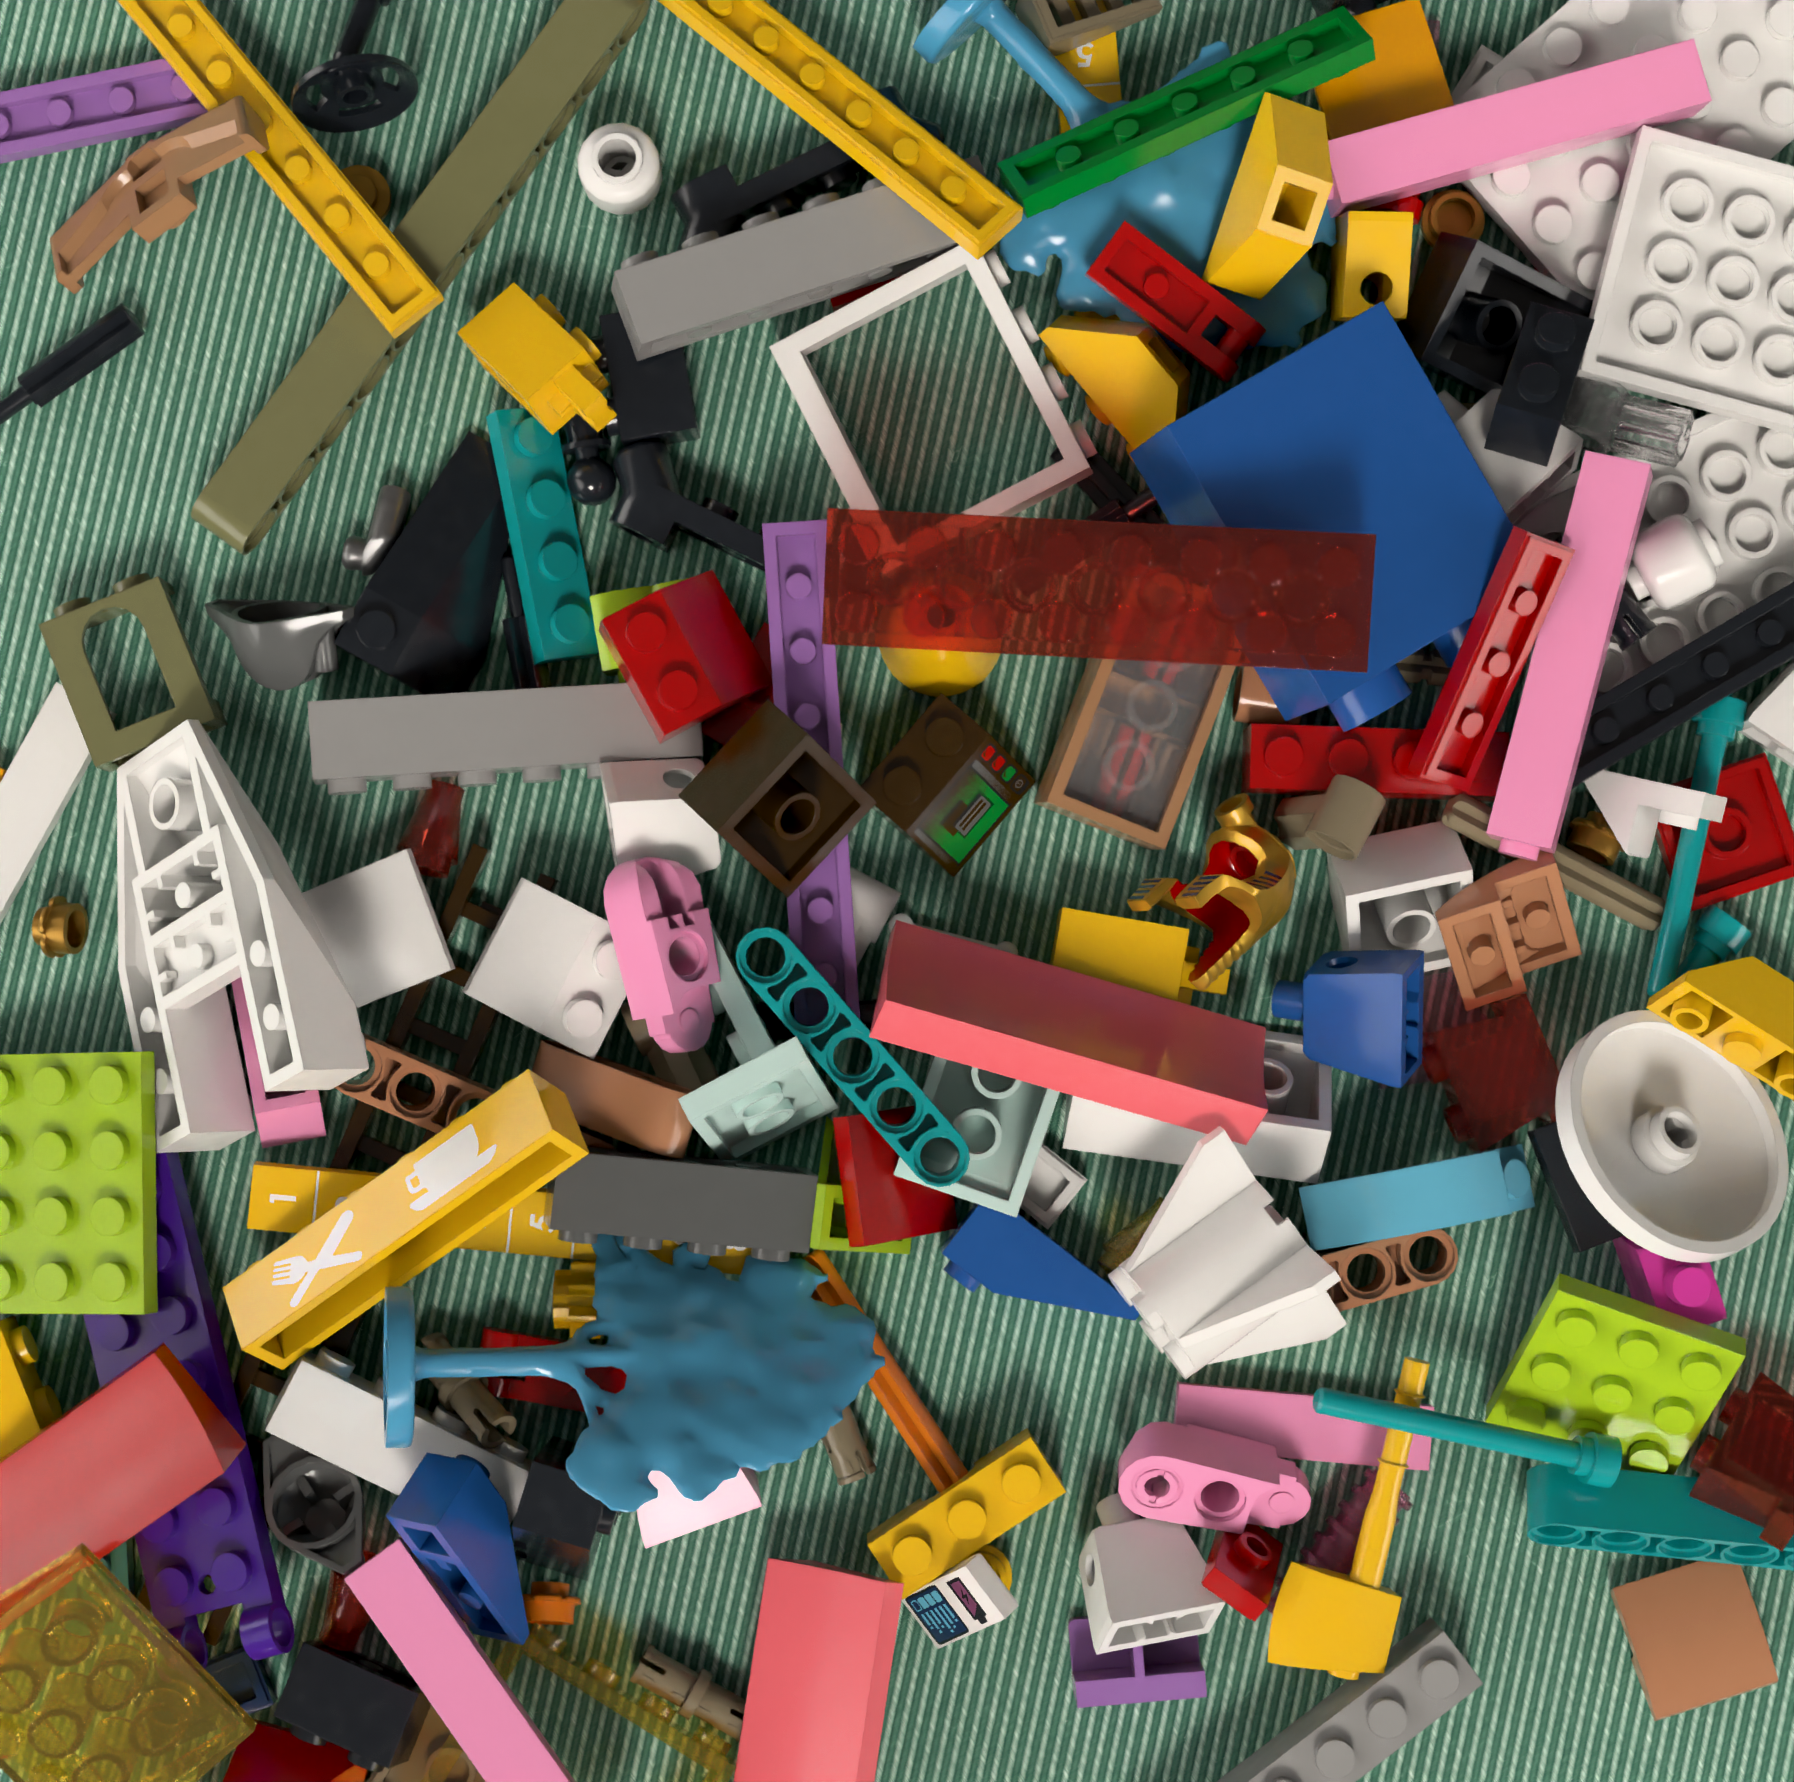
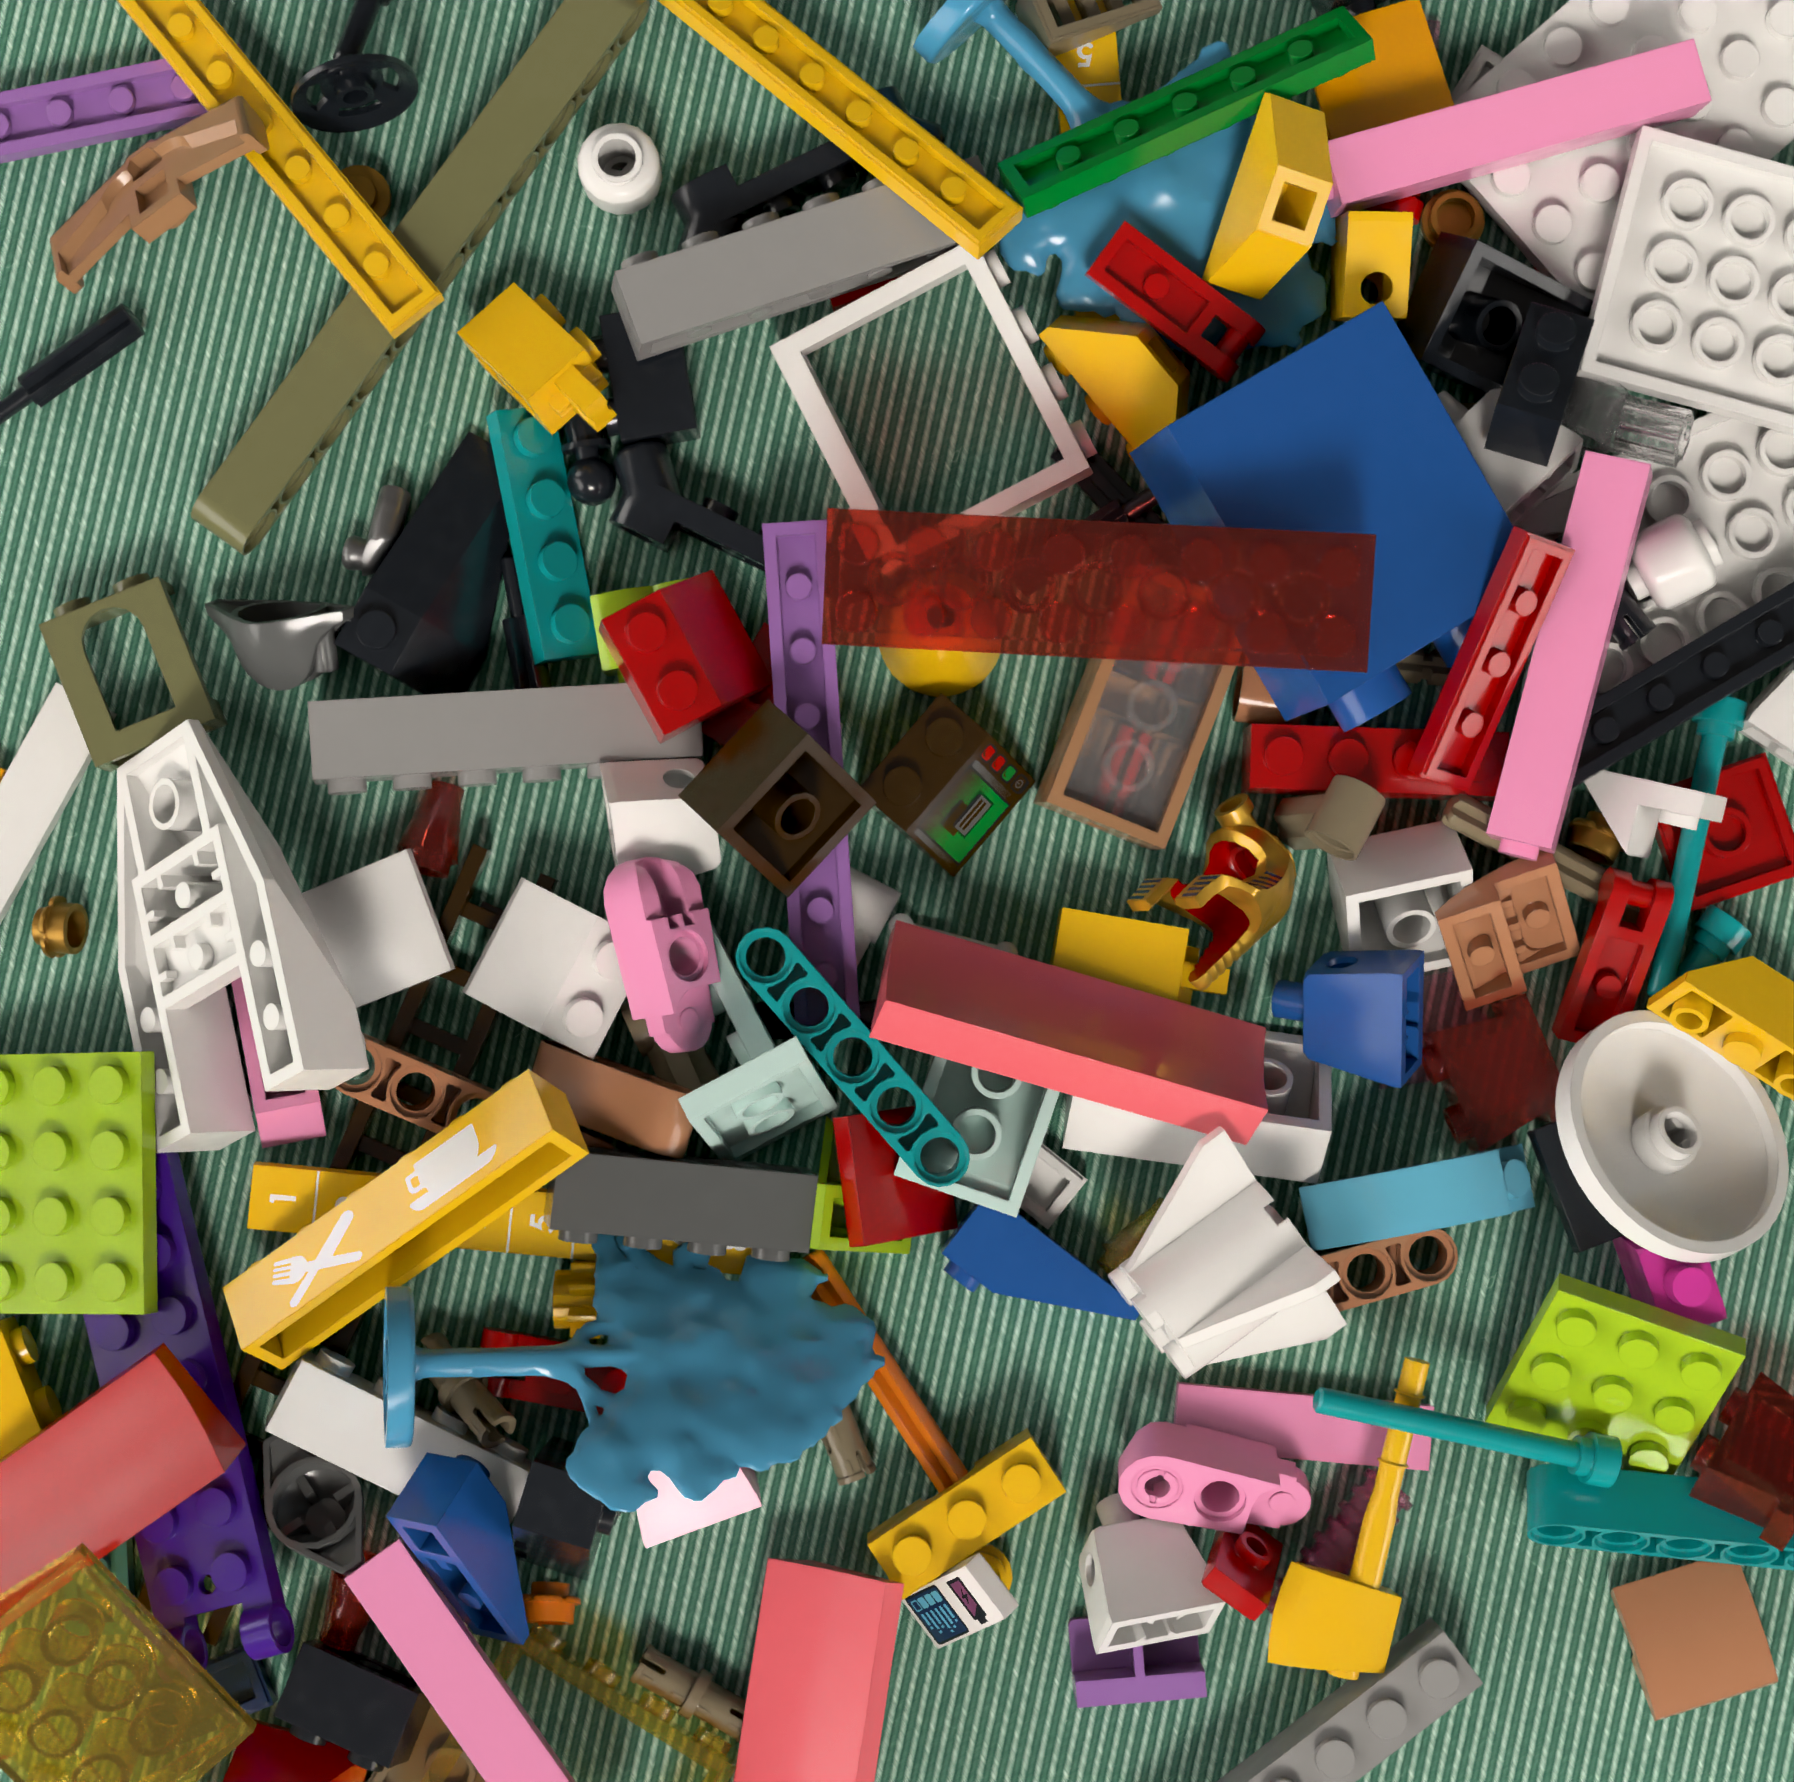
(1613, 953): none -> red plate

